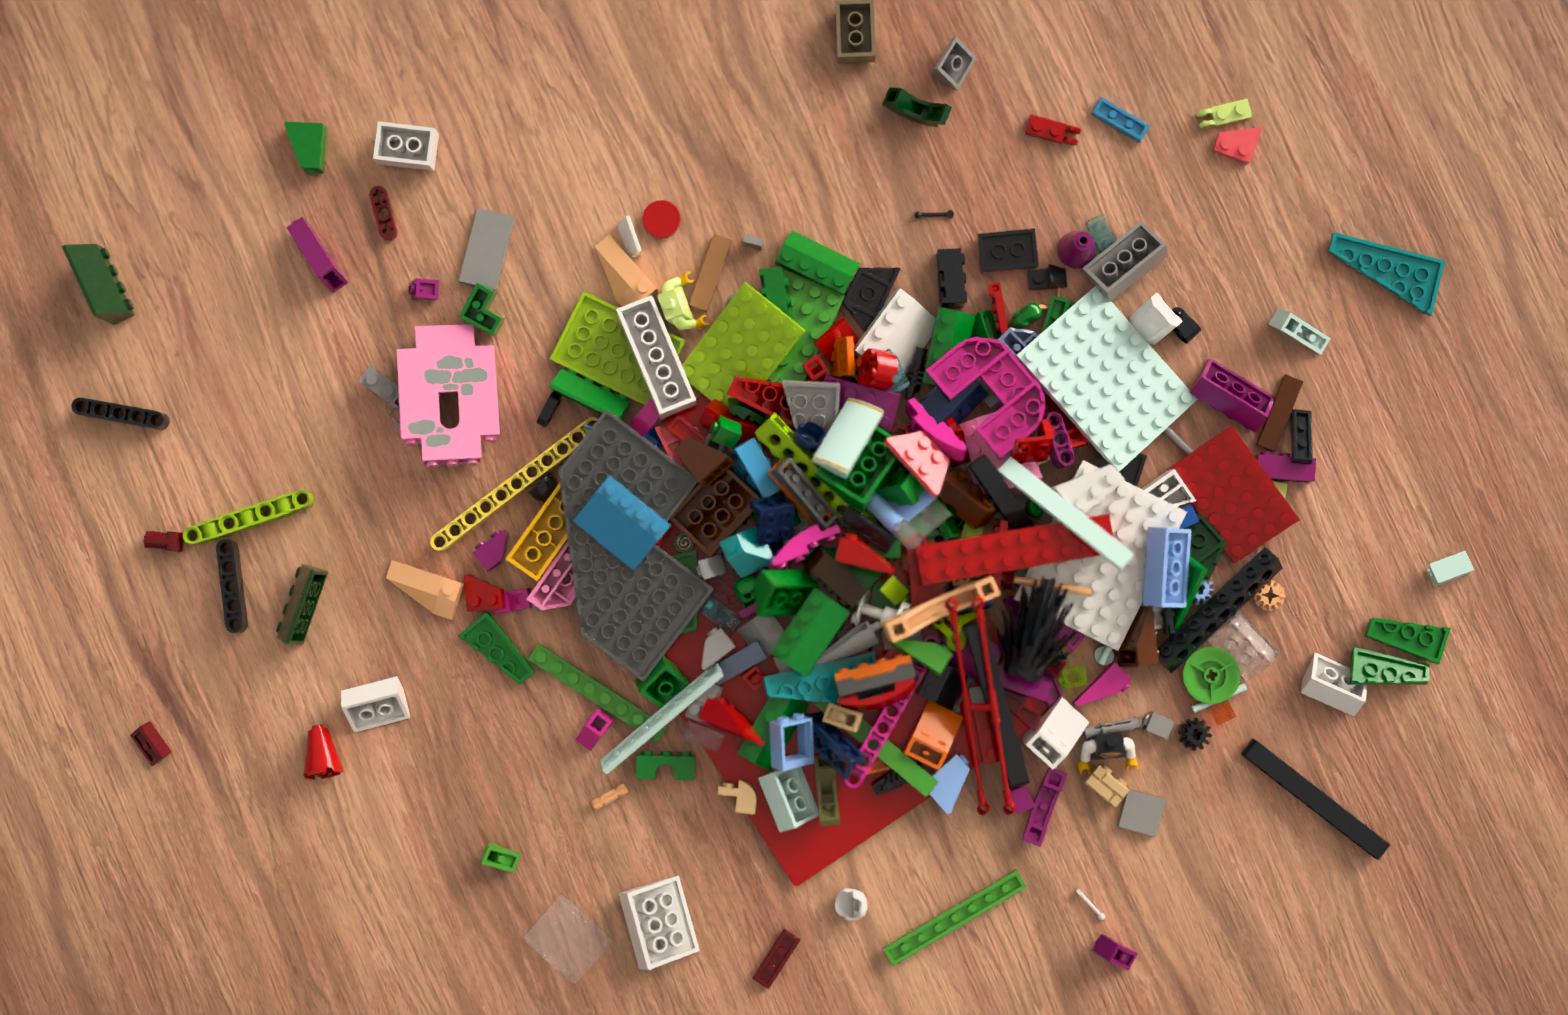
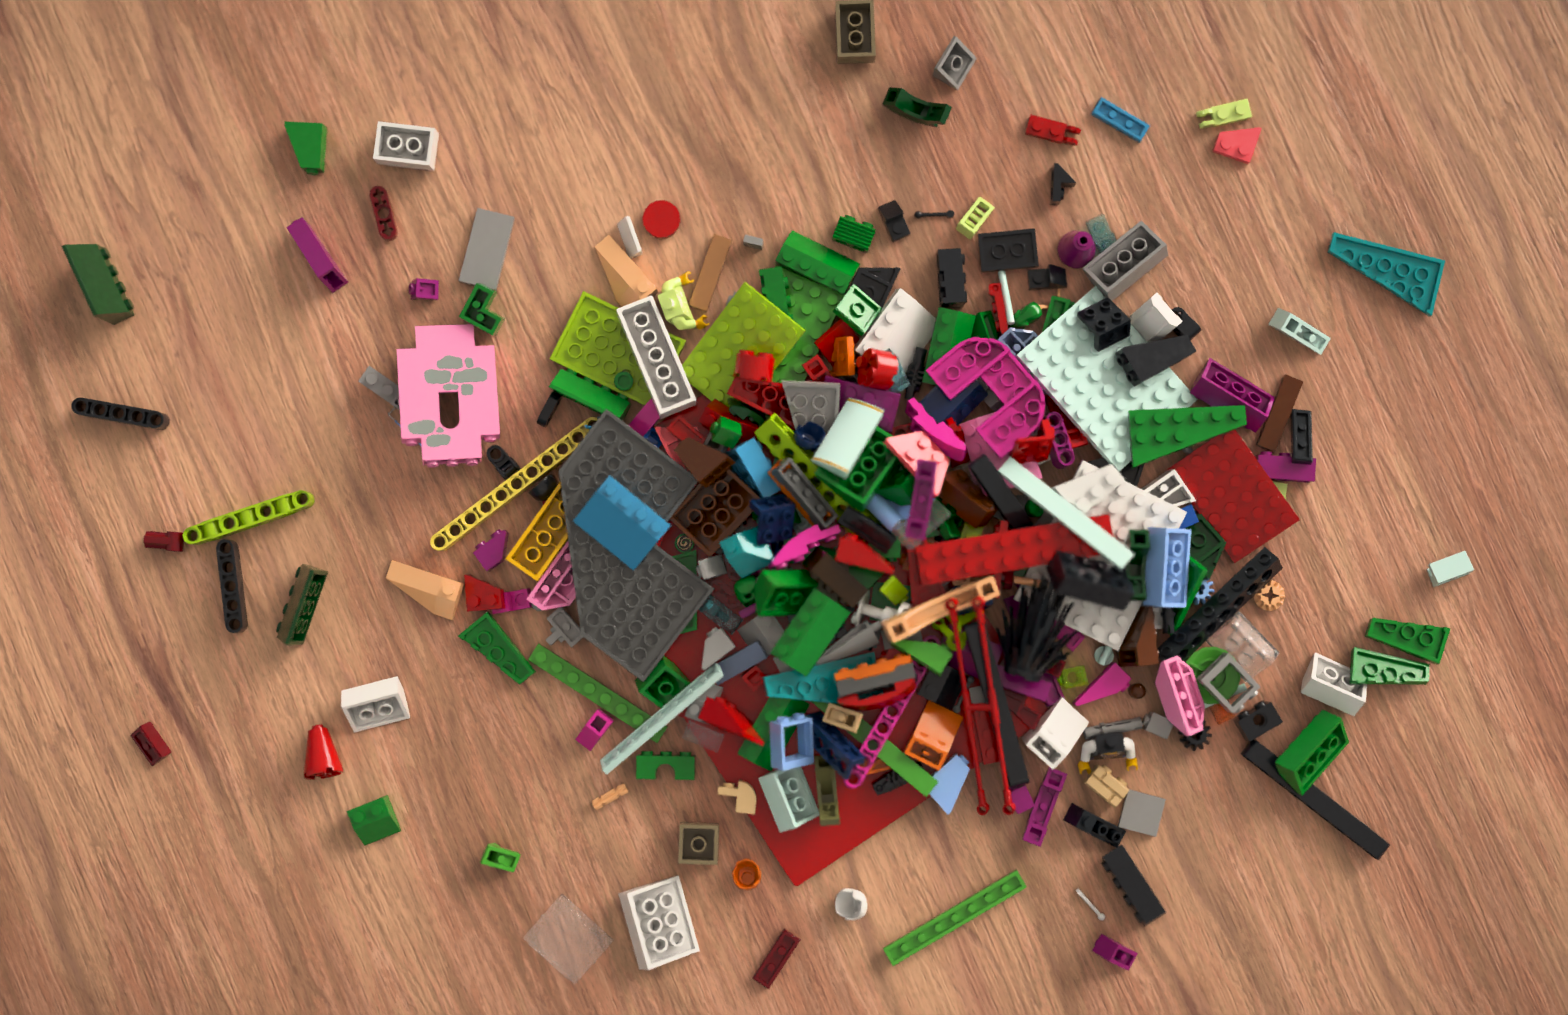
(374, 820): none -> green slope
(503, 463): none -> black piece
(563, 628): none -> light grey hinge
(623, 381): none -> green tile
(698, 843): none -> dark tan brick
(746, 874): none -> orange hair
(754, 366): none -> red brick
(854, 234): none -> green brick
(857, 310): none -> tile
(894, 220): none -> black slope
(922, 499): none -> magenta slope
(967, 227): none -> yellowish green slope
(1006, 297): none -> light aqua bar
(1059, 179): none -> black slope
(1090, 580): none -> black brick
(1094, 825): none -> black slope
(1106, 323): none -> black bracket
(1133, 885): none -> black wedge
(1137, 691): none -> reddish brown piece
(1139, 544): none -> dark green arch
(1153, 357): none -> black slope
(1166, 431): none -> green wing
(1180, 695): none -> bright pink wedge
(1214, 669): none -> light grey window
(1269, 720): none -> black brick
(1312, 751): none -> green slope

